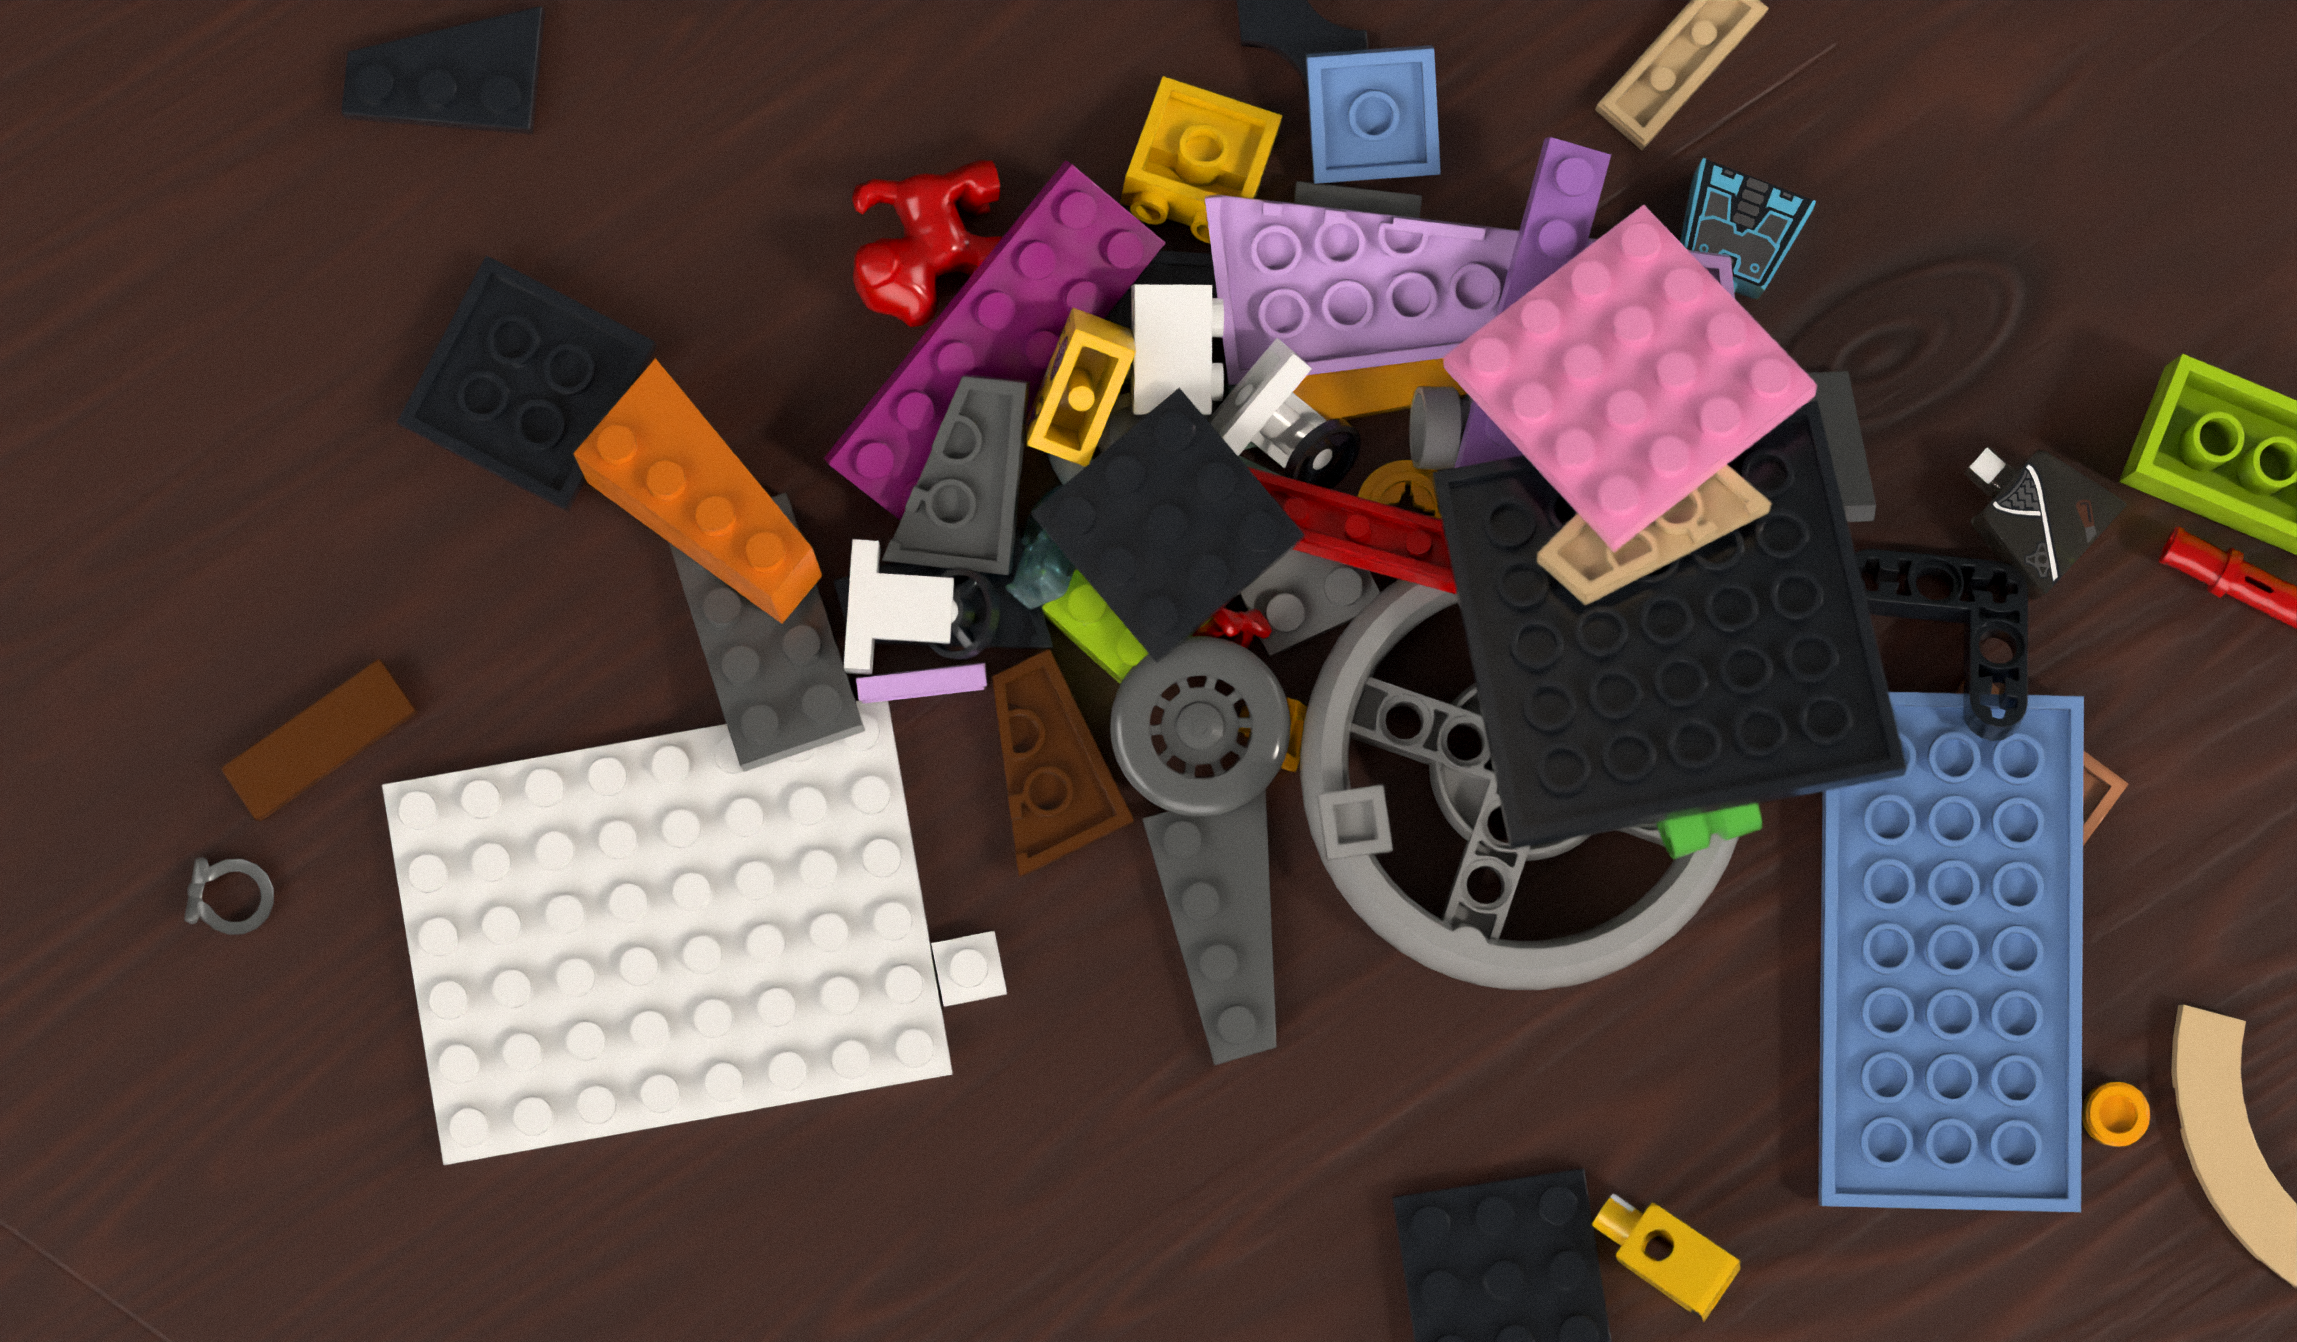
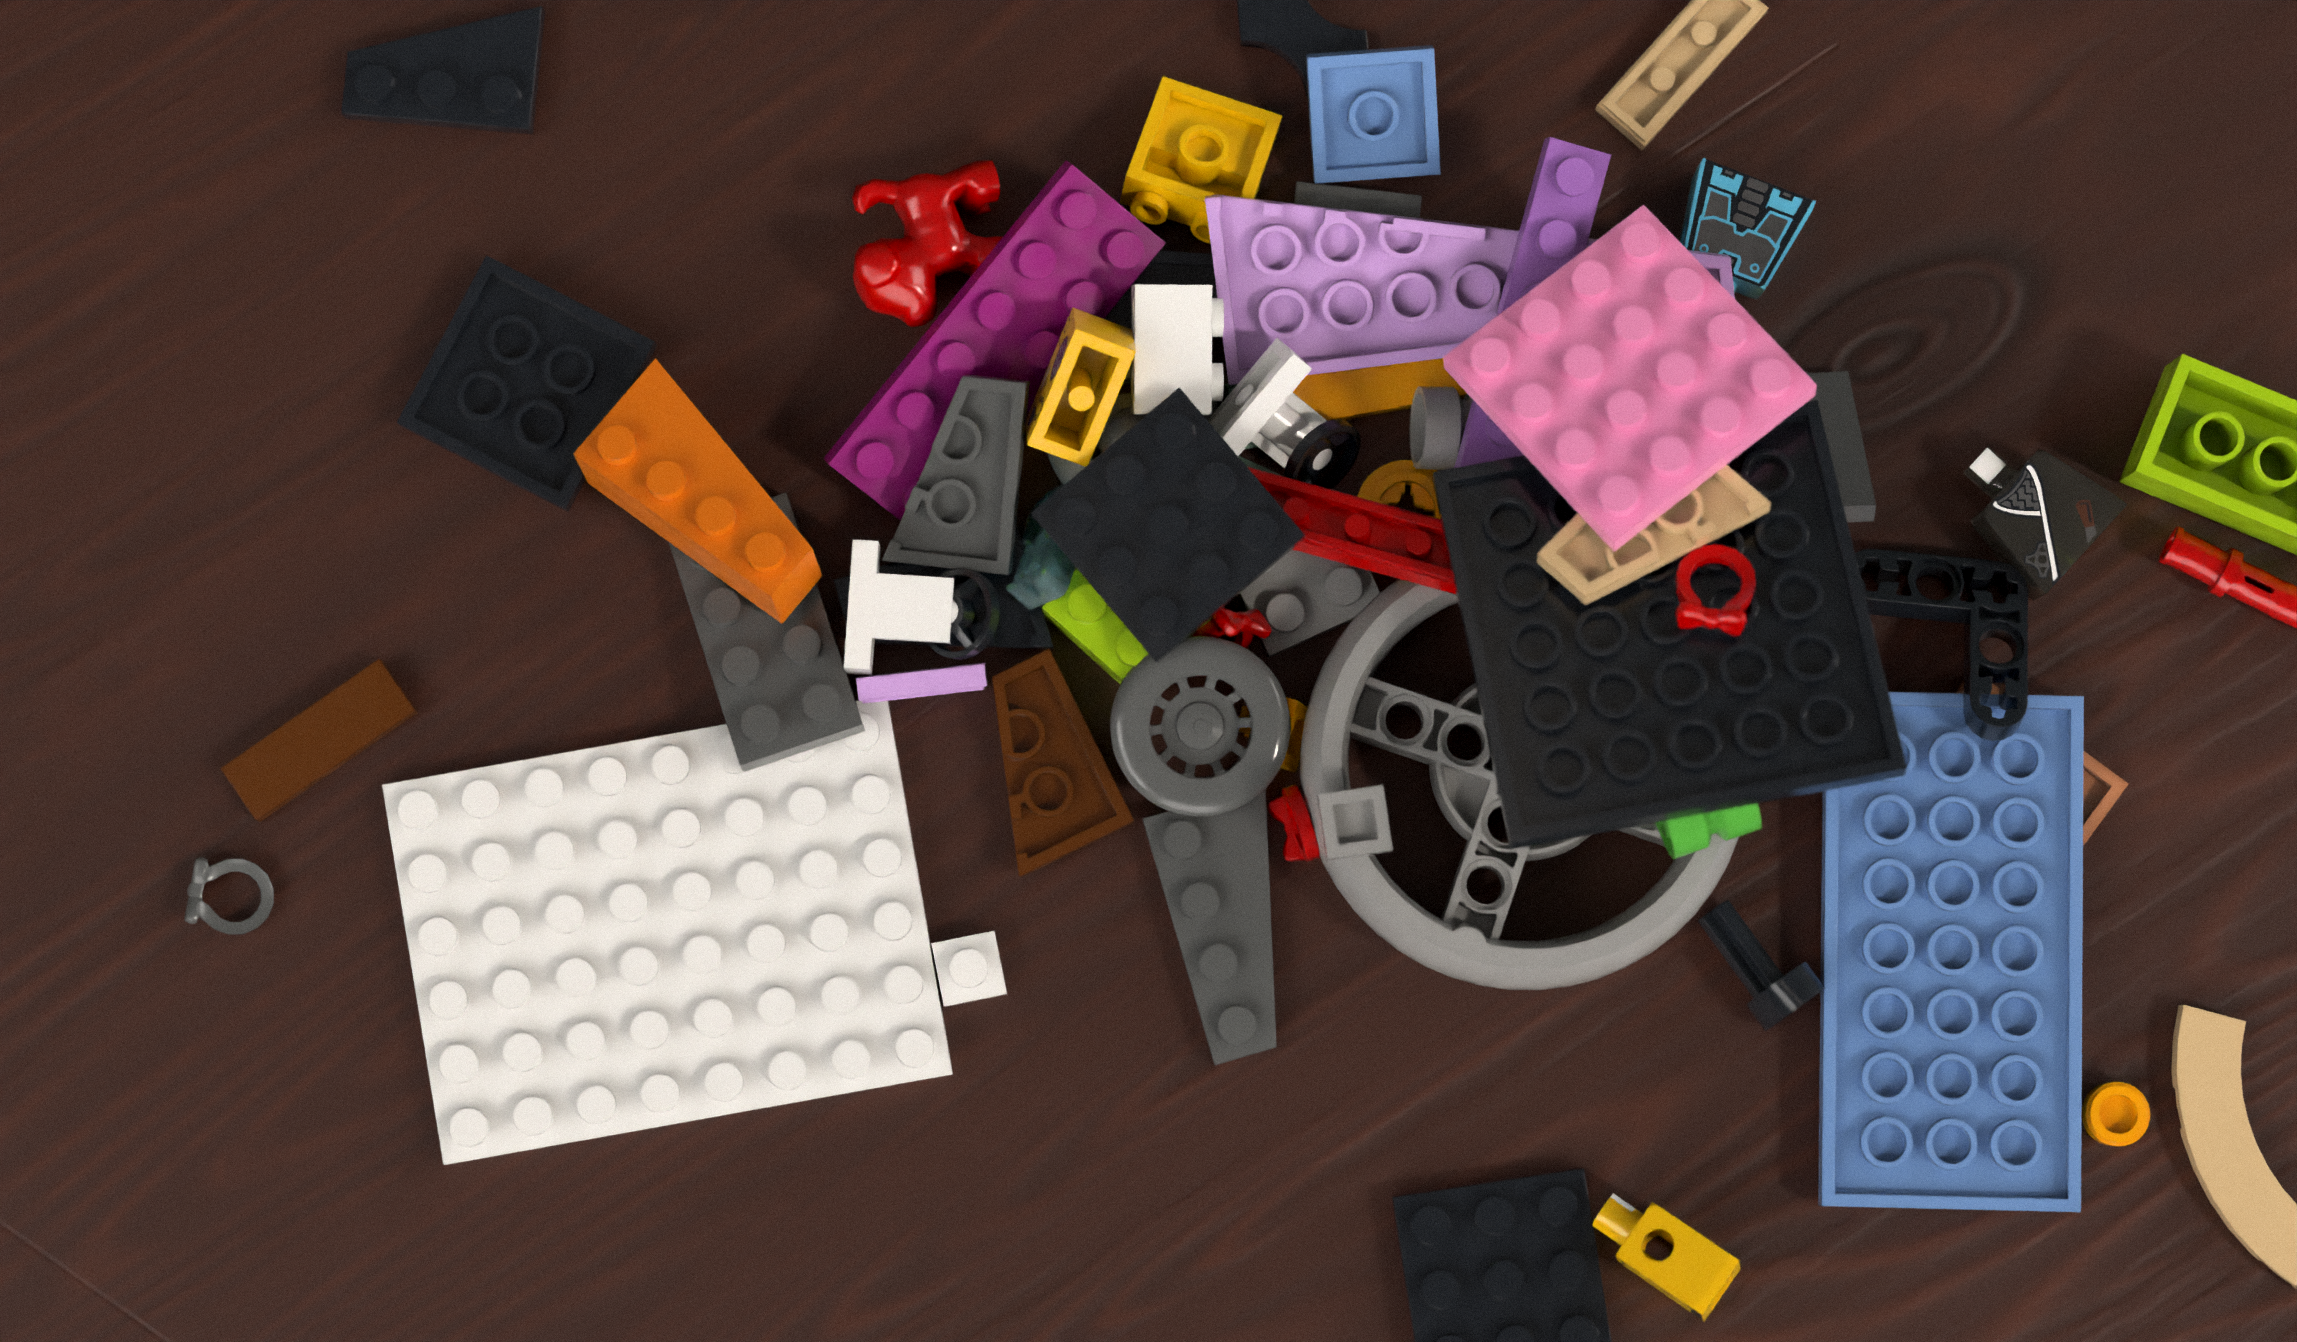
(1293, 814): none -> red piece
(1732, 616): none -> red piece
(1773, 993): none -> black piece

